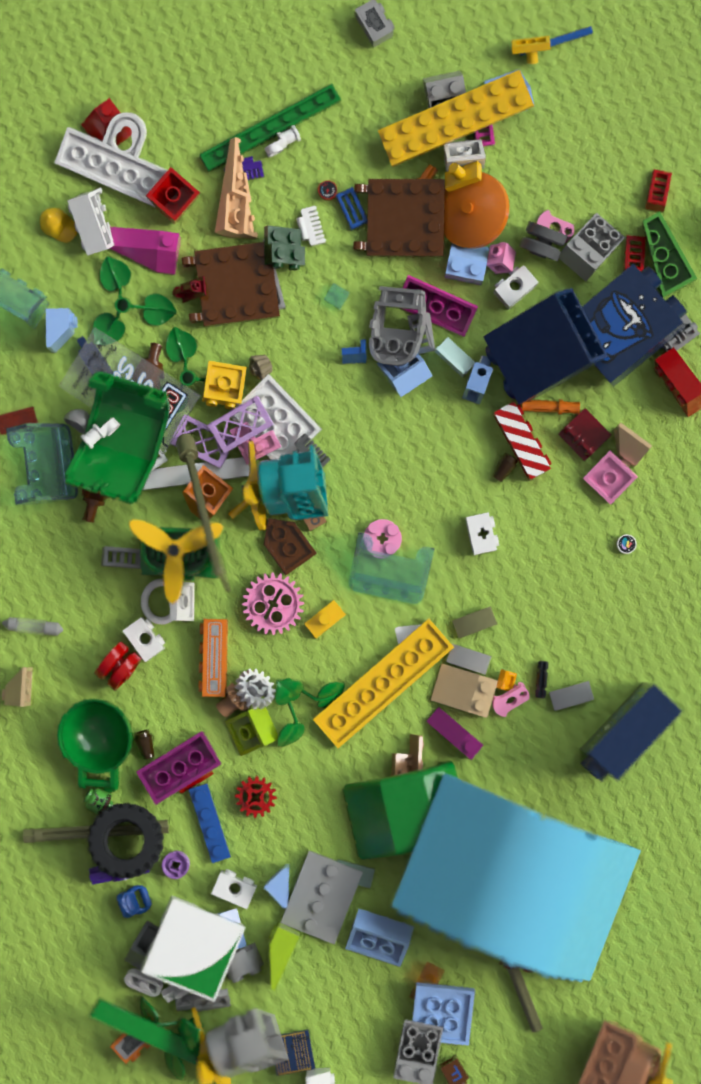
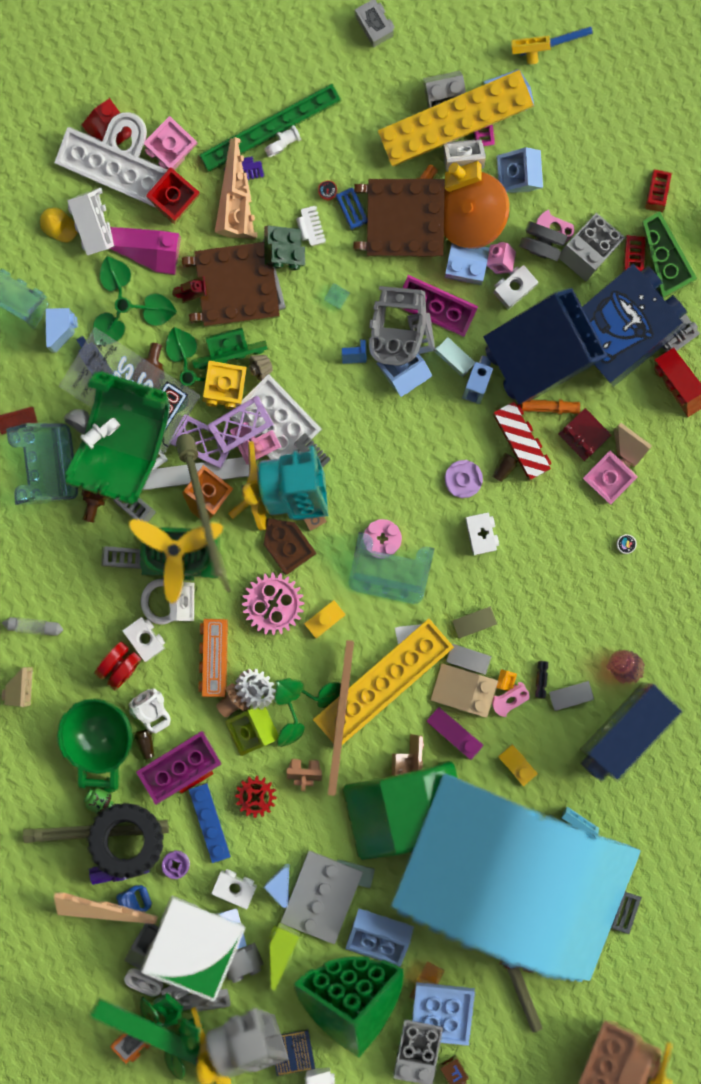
(77, 906): none -> light nougat wedge
(146, 516): none -> light grey slope
(149, 707): none -> white piece
(169, 144): none -> bright pink plate
(169, 1008): none -> green bracket
(228, 346): none -> green bracket
(304, 777): none -> nougat hips
(340, 718): none -> medium nougat tile
(351, 998): none -> green brick
(463, 479): none -> lavender tile
(517, 765): none -> yellow slope
(520, 170): none -> light blue slope
(579, 822): none -> medium azure tile
(620, 928): none -> dark grey tile
(626, 666): none -> hair

